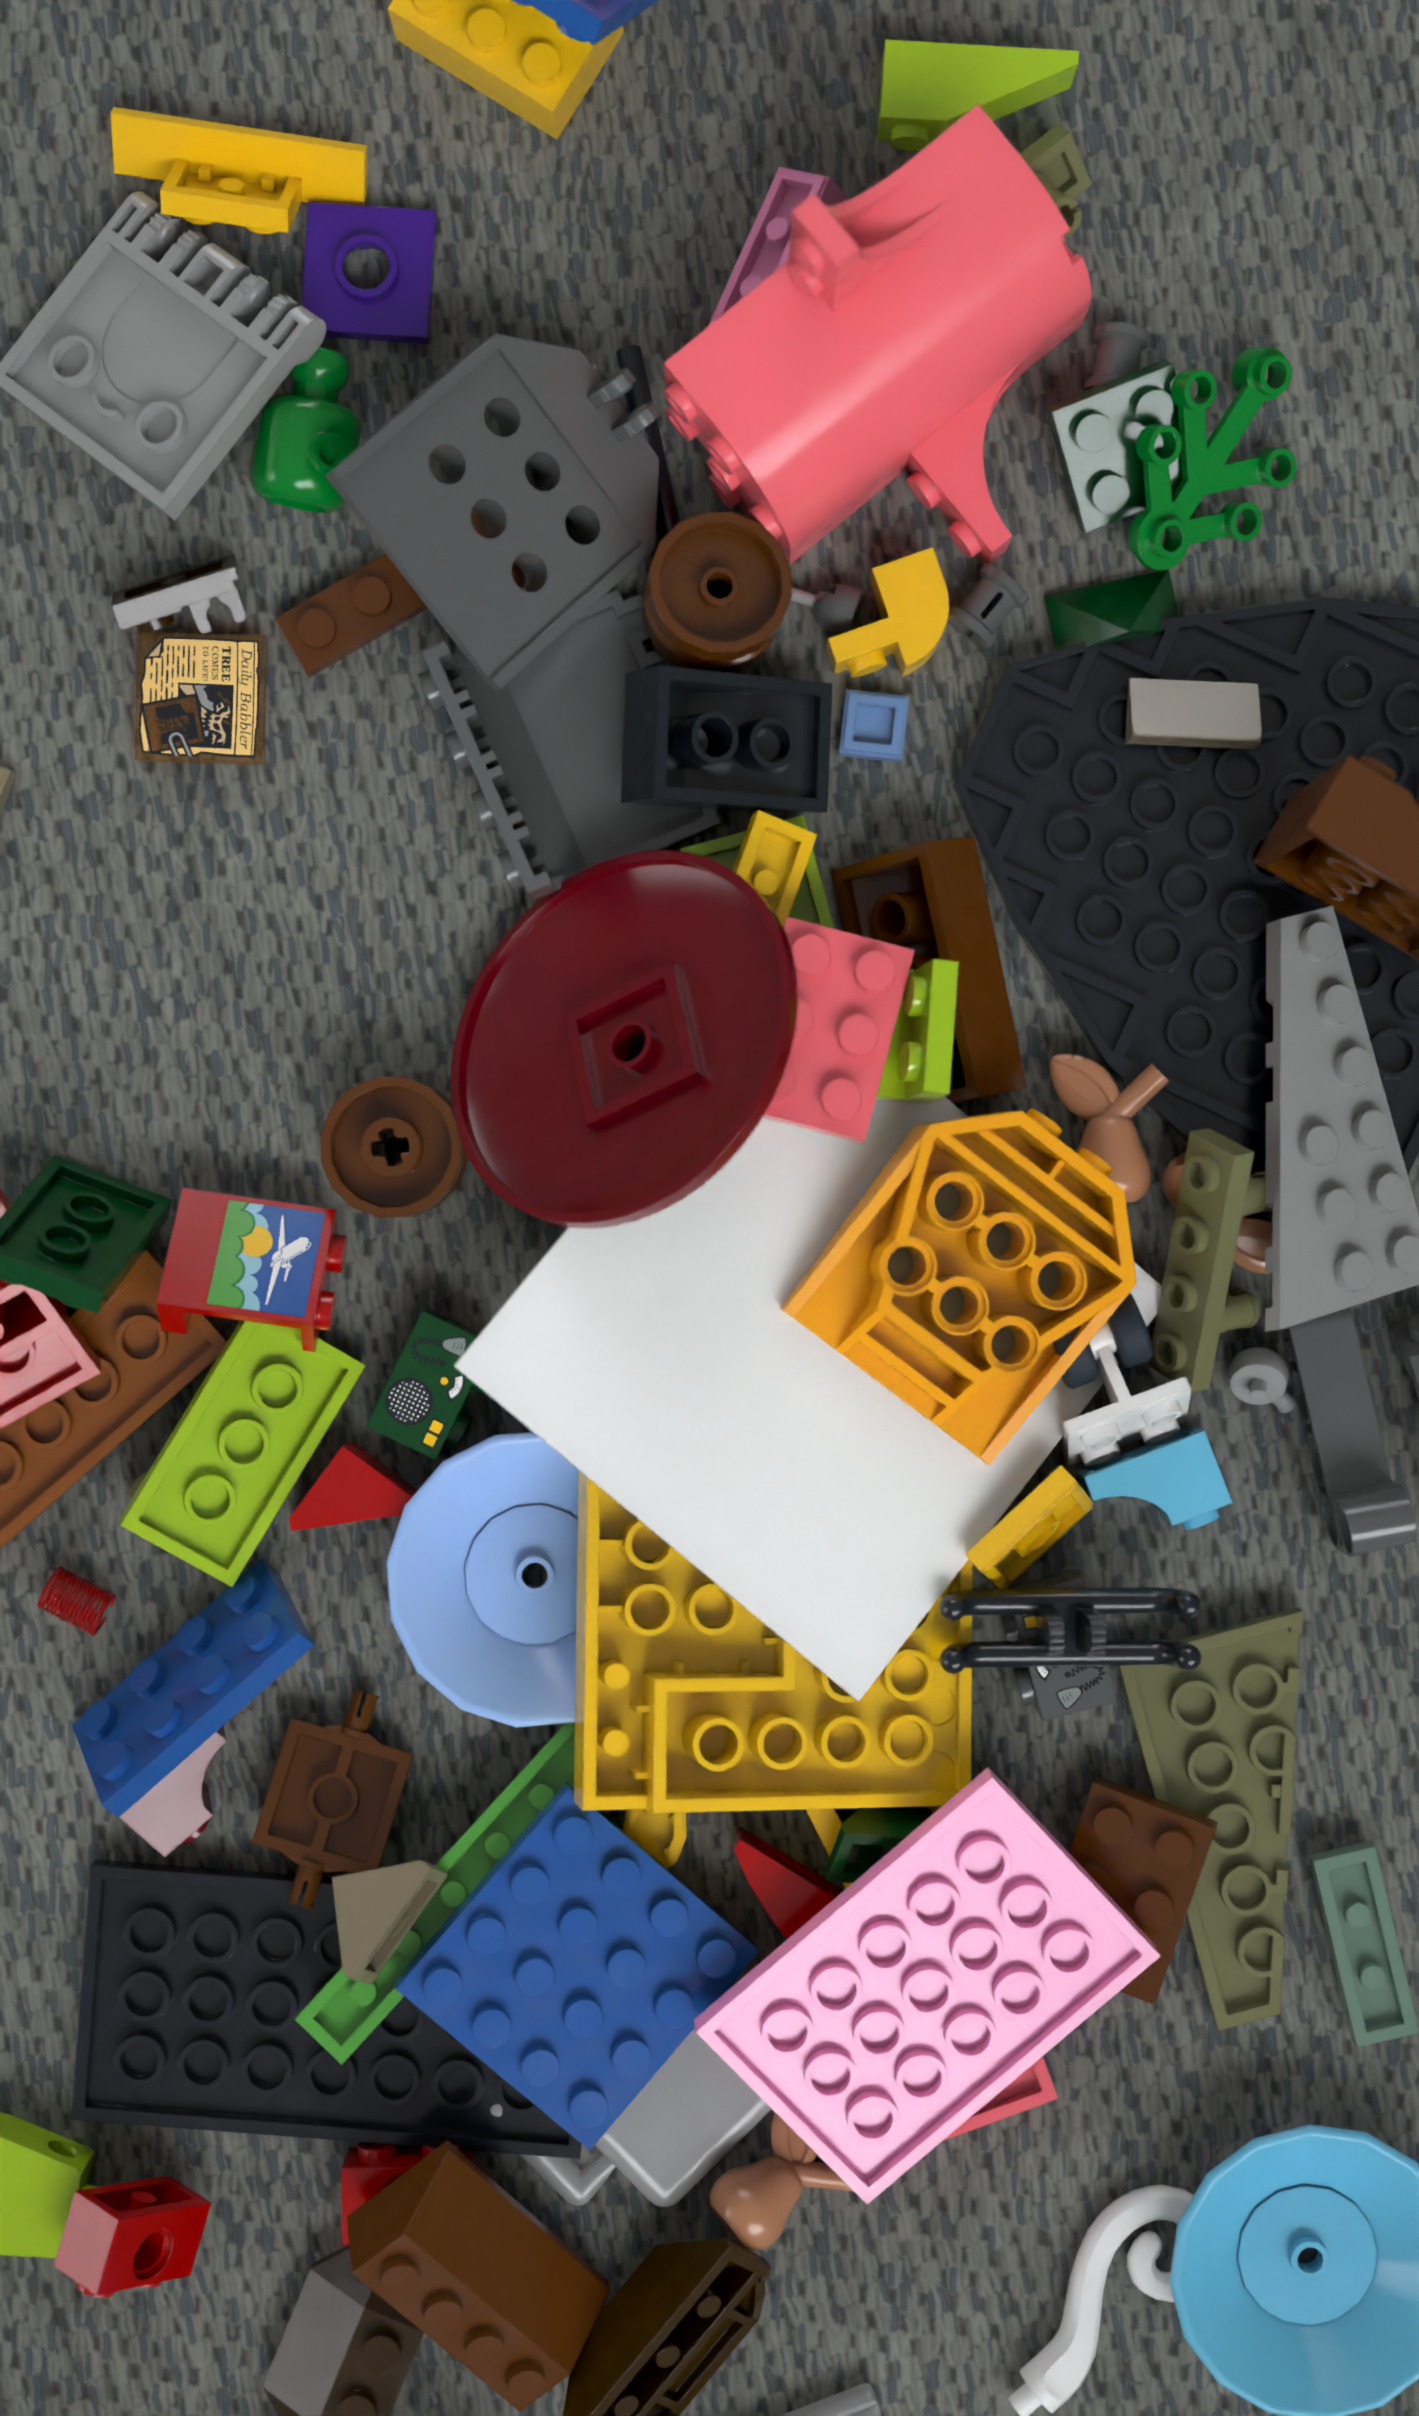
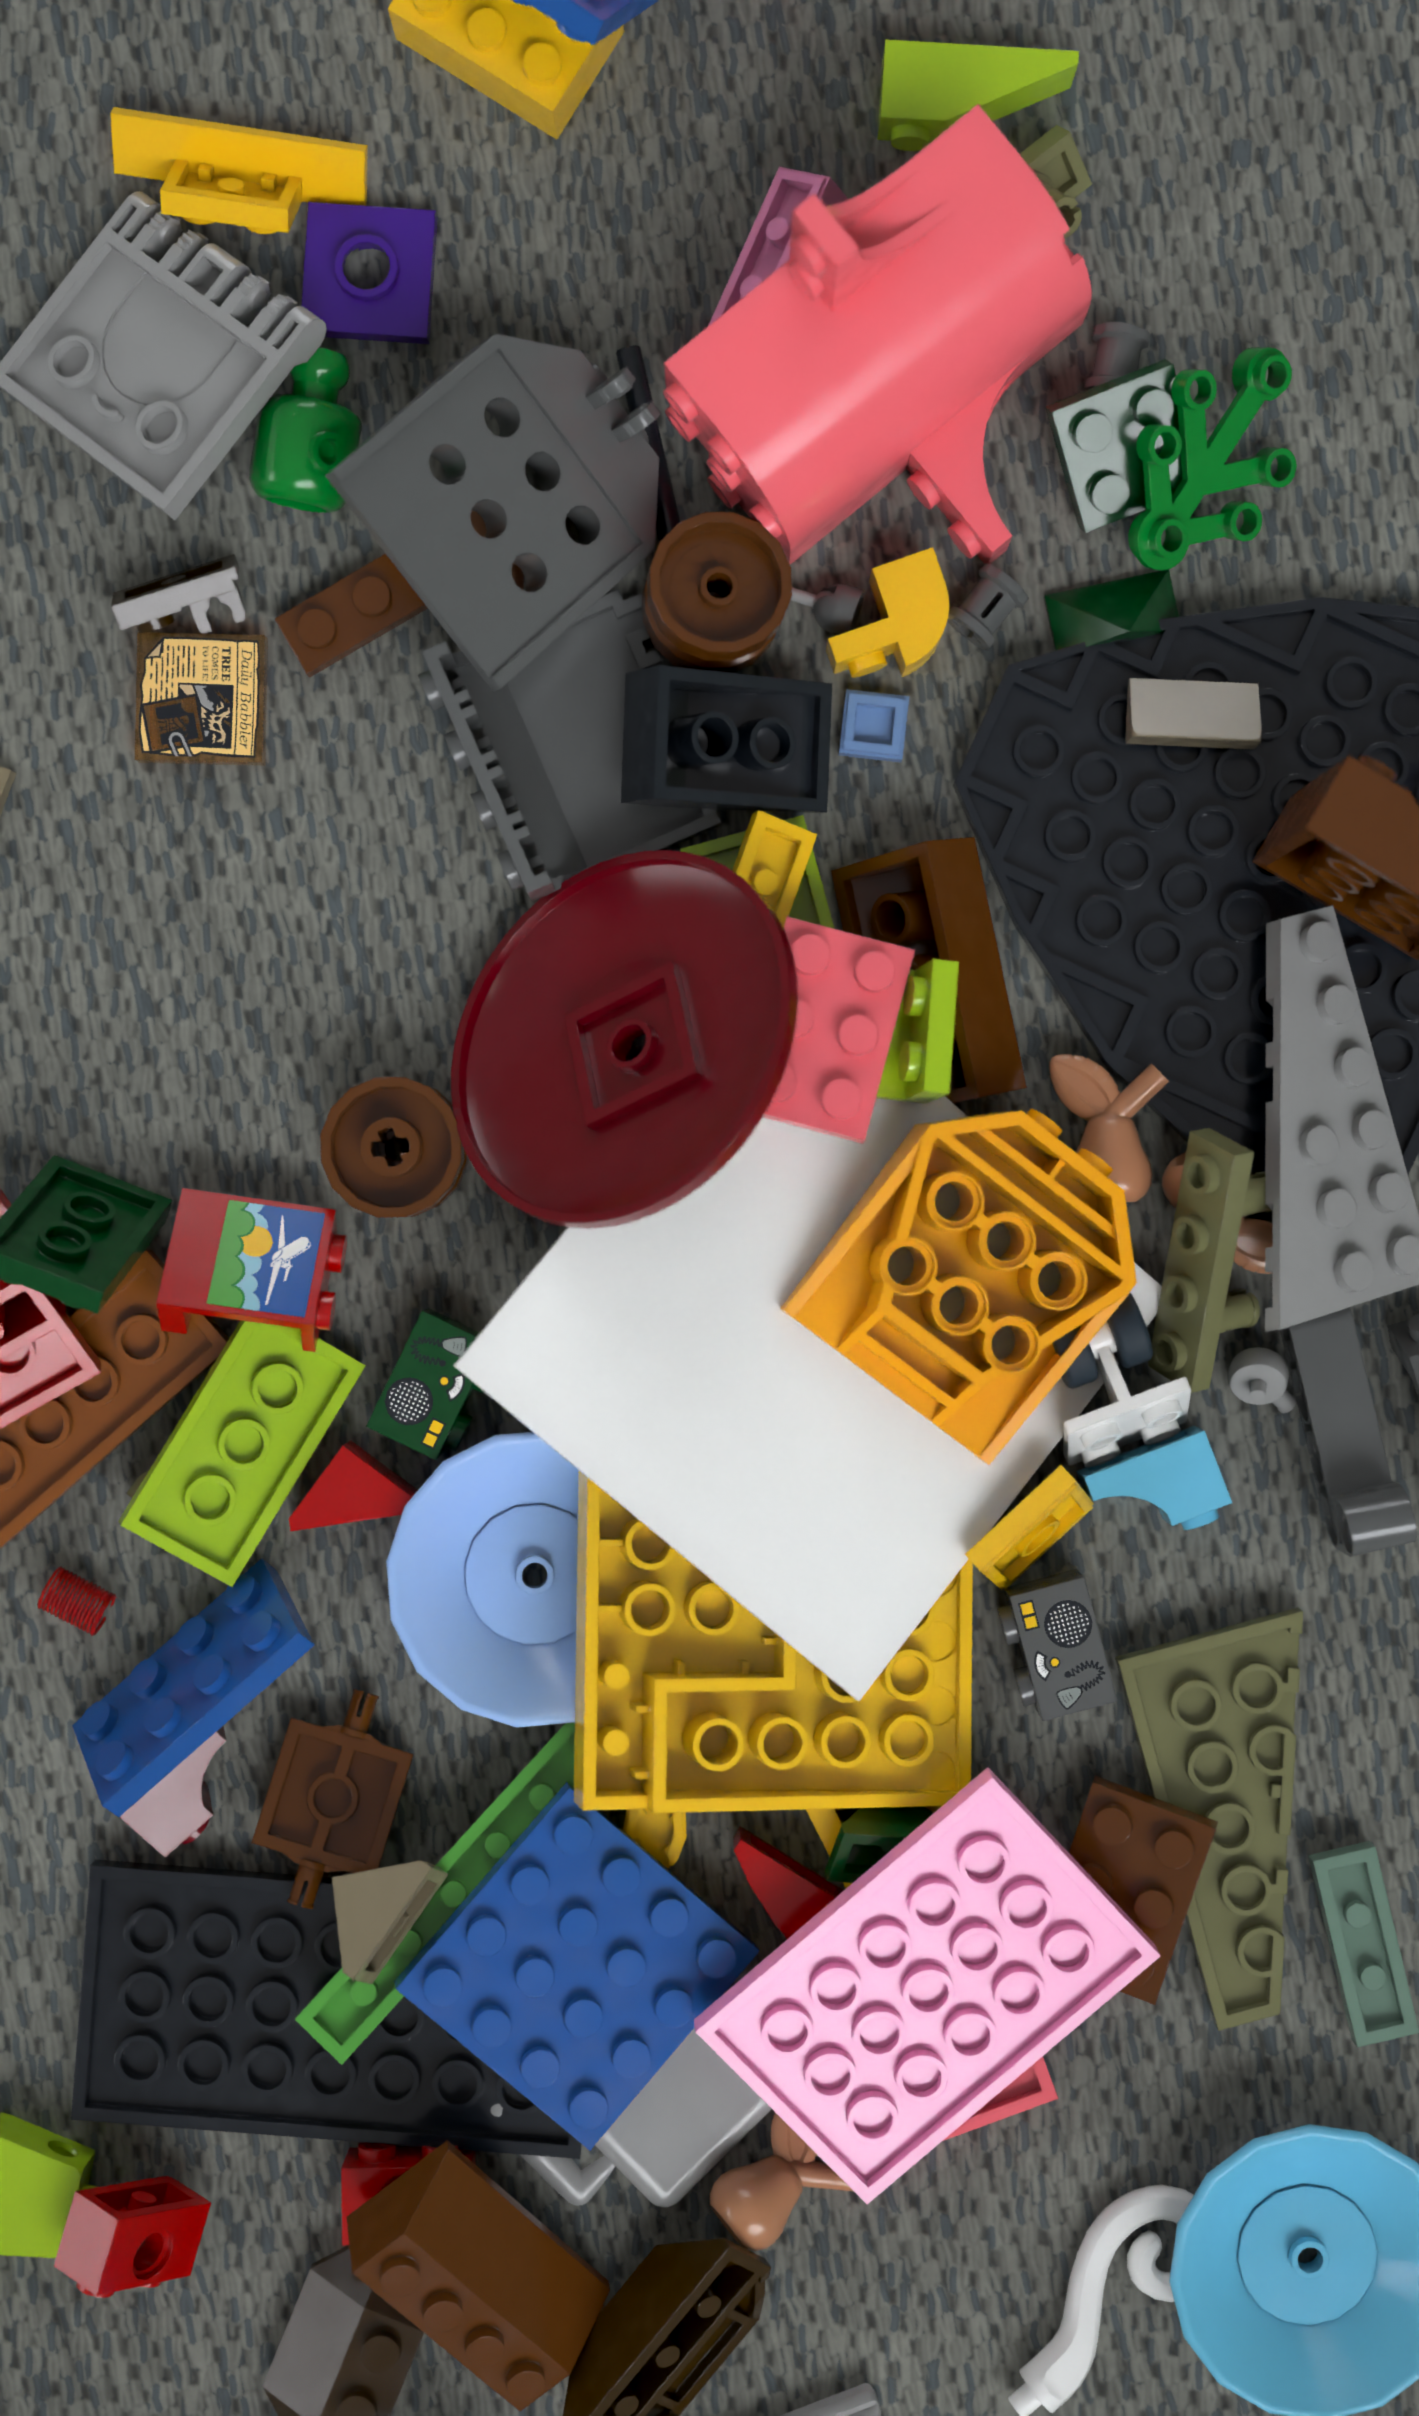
(1069, 1628): black piece -> none

